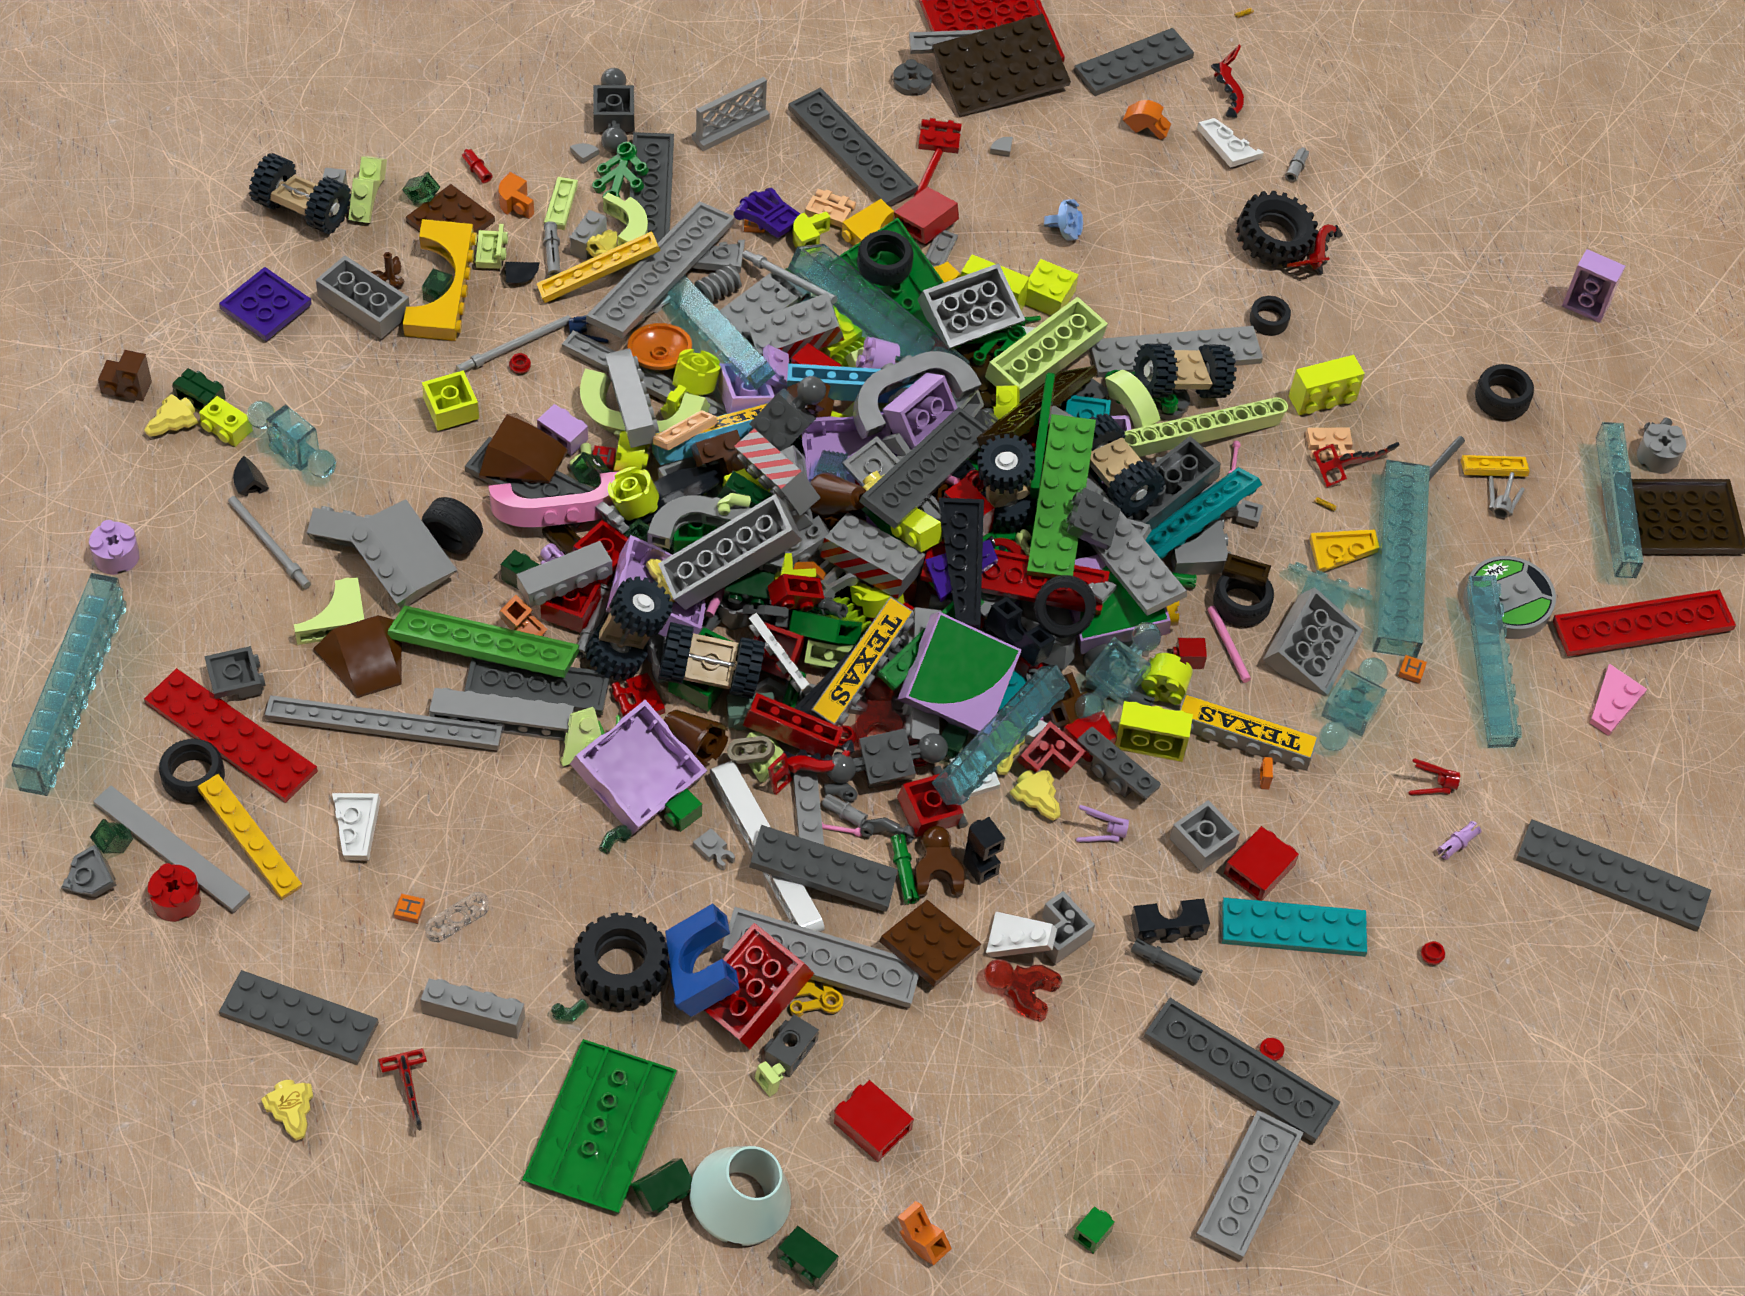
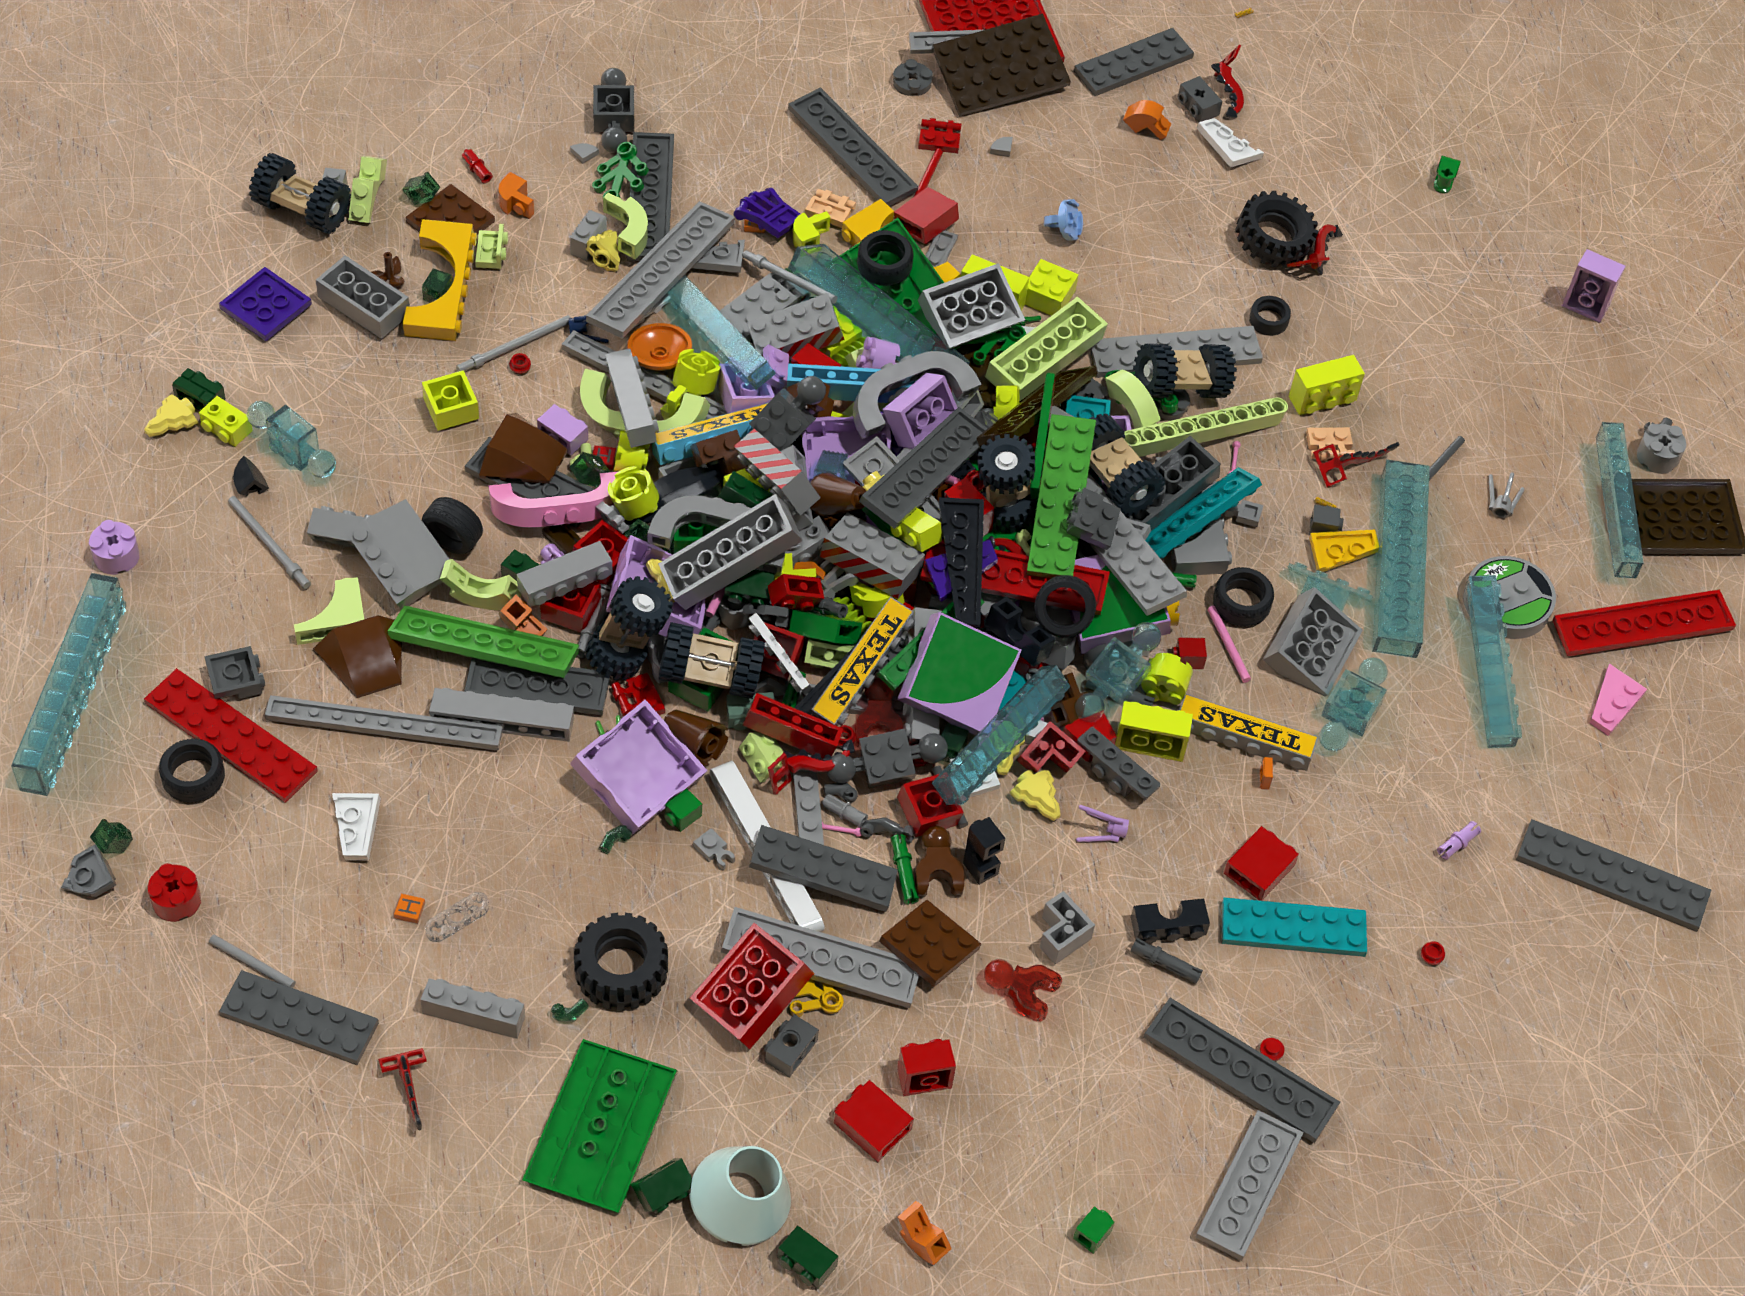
(126, 378): reddish brown brick -> none
(171, 848): light grey tile -> none
(249, 837): yellow plate -> none
(251, 961): none -> light grey bar
(290, 1106): light yellow rock -> none
(476, 591): none -> yellowish green arch
(520, 271): black brick -> none
(551, 232): light grey pin -> none
(561, 202): yellowish green tile -> none
(581, 732): yellowish green wing -> none
(598, 267): yellow plate -> none
(684, 430): light nougat tile -> none
(685, 943): blue arch -> none
(719, 283): light grey piece -> none
(730, 500): yellowish green arm -> none
(737, 120): light grey fence -> none
(752, 749): dark tan plate -> none
(769, 1077): yellowish green tile -> none
(896, 444): light grey tile -> none
(926, 1067): none -> red brick
(1019, 936): white wing -> none
(1102, 590): light grey tile -> none
(1199, 99): none -> dark grey brick
(1204, 835): light grey brick -> none
(1246, 570): dark brown tile -> none
(1297, 165): light grey axle -> none
(1325, 519): none -> dark grey brick
(1412, 669): orange tile -> none
(1446, 172): none -> green piece
(1447, 778): red plant -> none
(1494, 465): yellow tile -> none
(1506, 376): black tyre -> none

